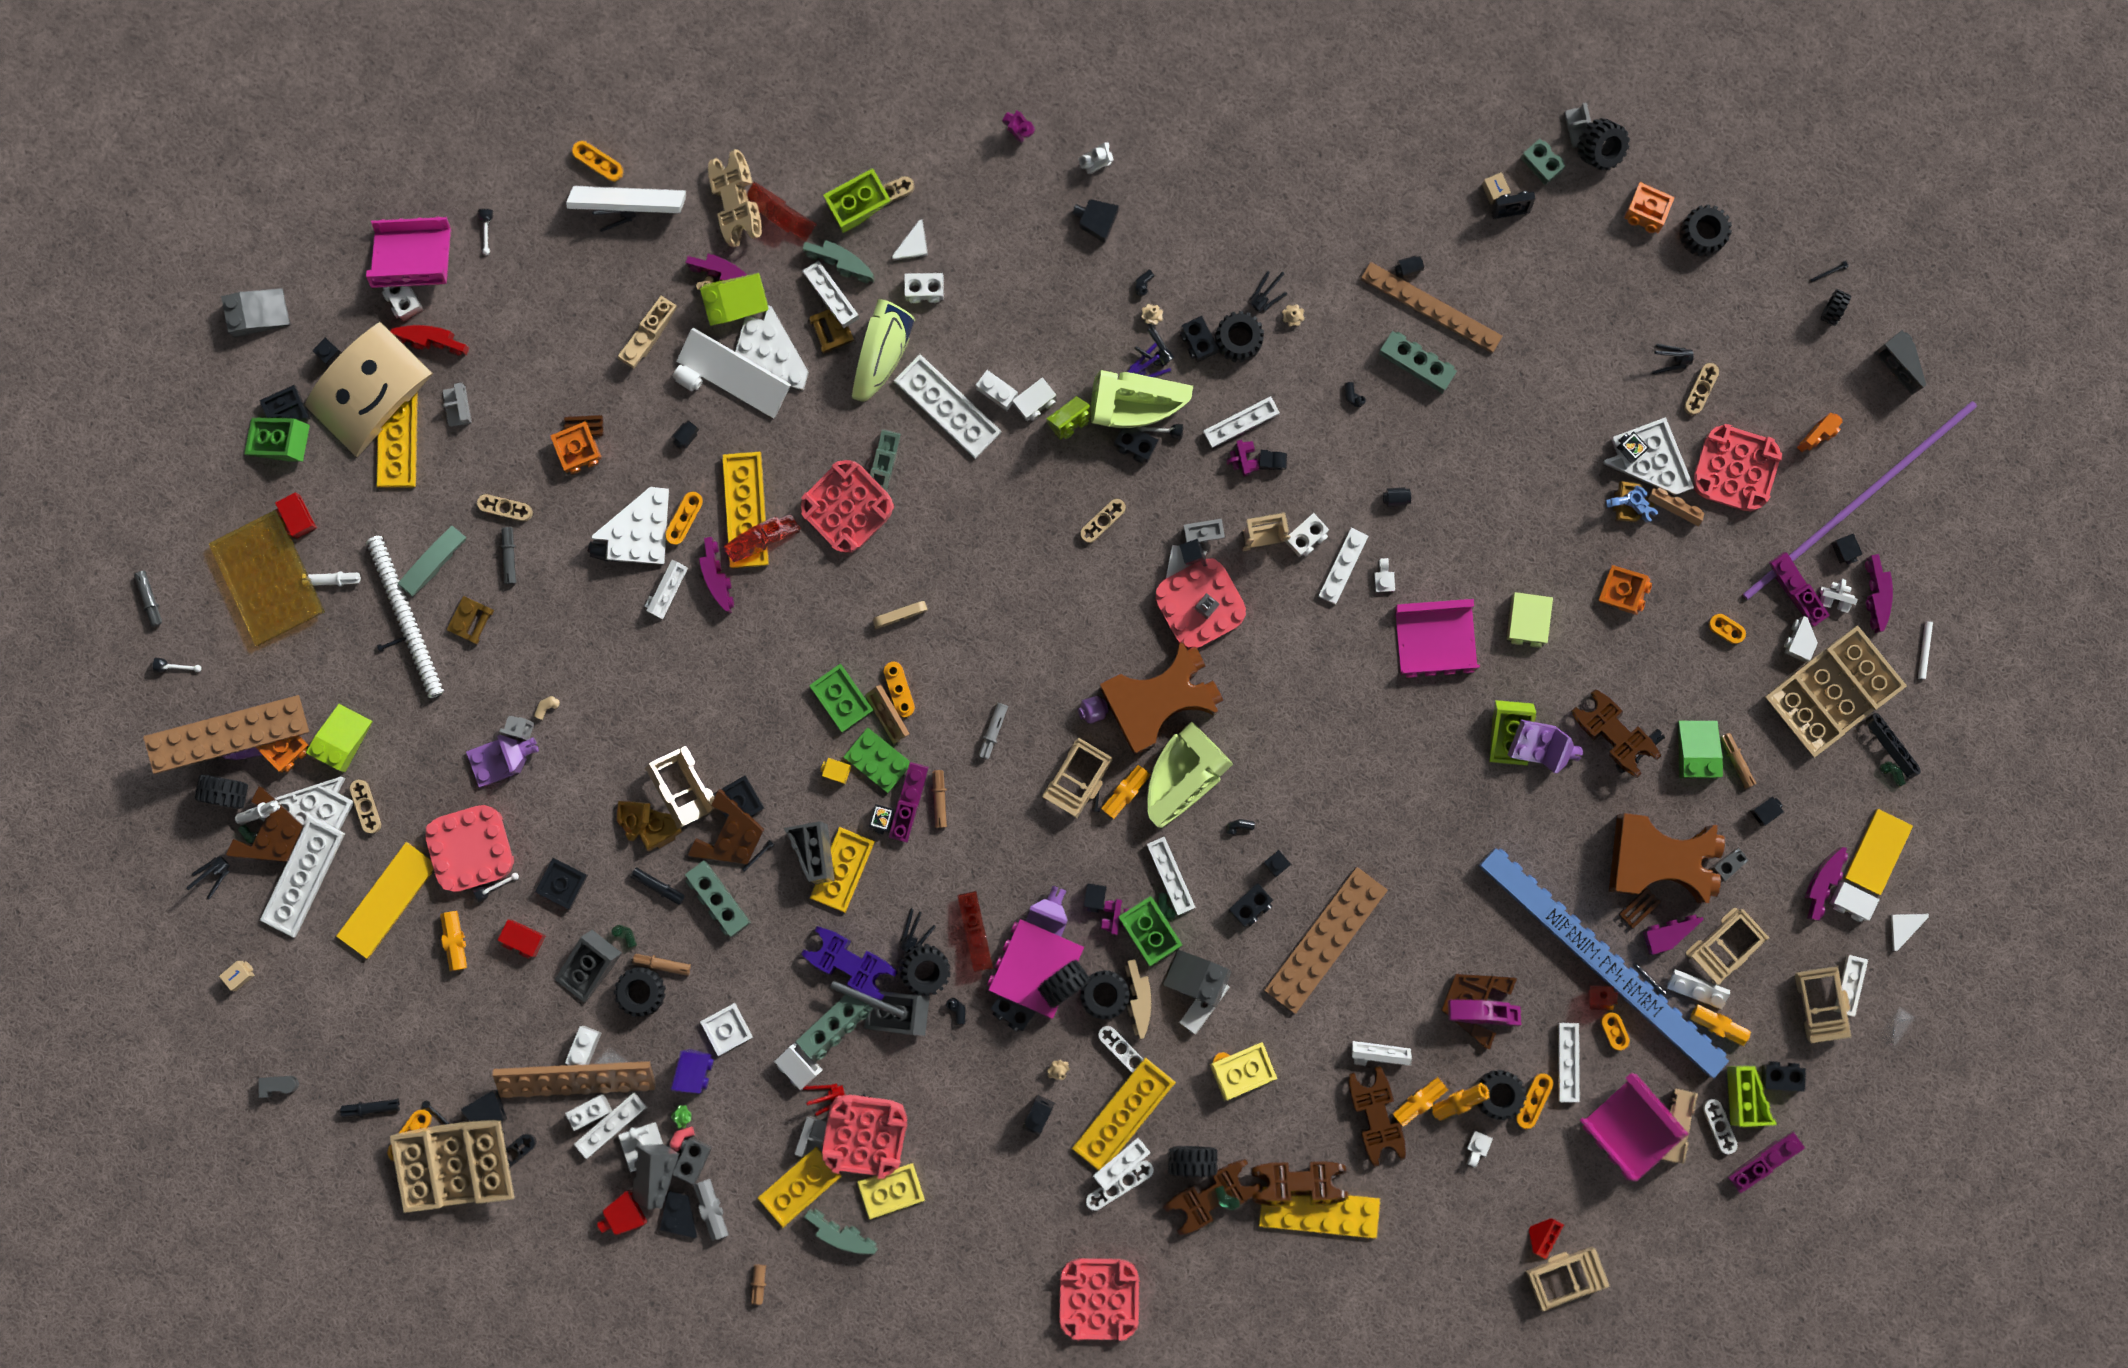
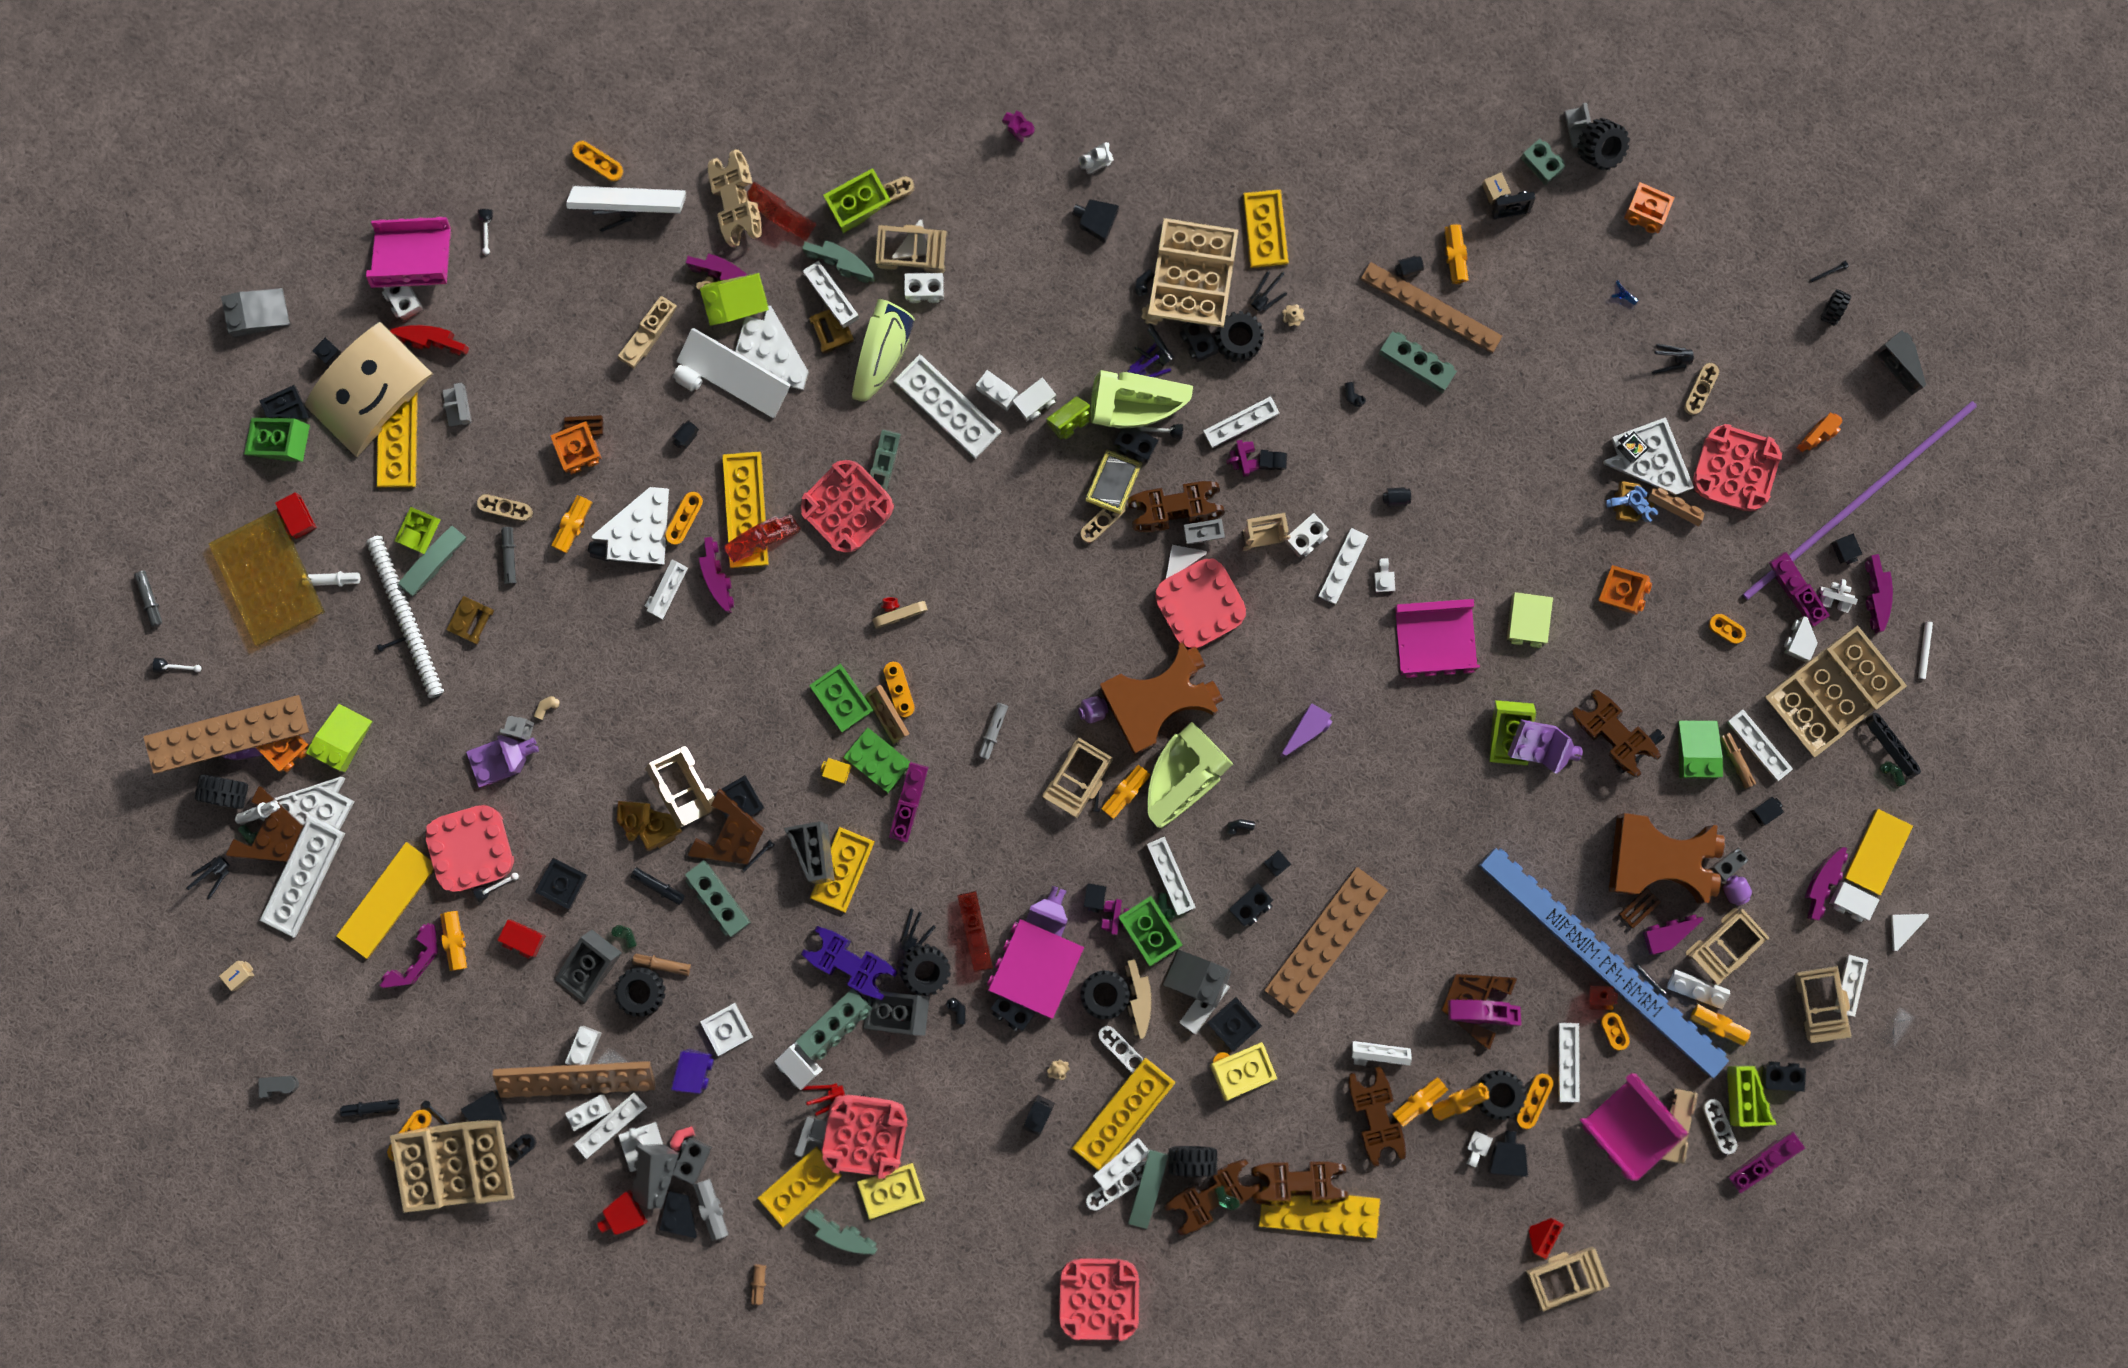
(366, 791): tan beam -> none
(417, 530): none -> lime plate
(428, 938): none -> magenta slope
(571, 524): none -> light orange piece
(681, 1116): bright green plant -> none
(867, 999): dark grey bar -> none
(881, 819): black brick -> none
(890, 604): none -> red plate
(935, 249): none -> tan piece
(939, 798): medium nougat axle -> none
(1063, 983): black tyre -> none
(1113, 482): none -> tile
(1148, 1189): none -> sand green slope
(1175, 506): none -> reddish brown piece
(1193, 272): none -> tan slope
(1193, 552): black panel -> none
(1207, 606): flat silver piece -> none
(1234, 1024): none -> black plate
(1265, 228): none -> yellow tile
(1311, 725): none -> medium lavender slope
(1456, 254): none -> light orange piece
(1509, 1157): none -> black torso
(1625, 294): none -> clear blue bar
(1716, 220): black tyre -> none
(1737, 890): none -> medium lavender head
(1759, 745): none -> white plate

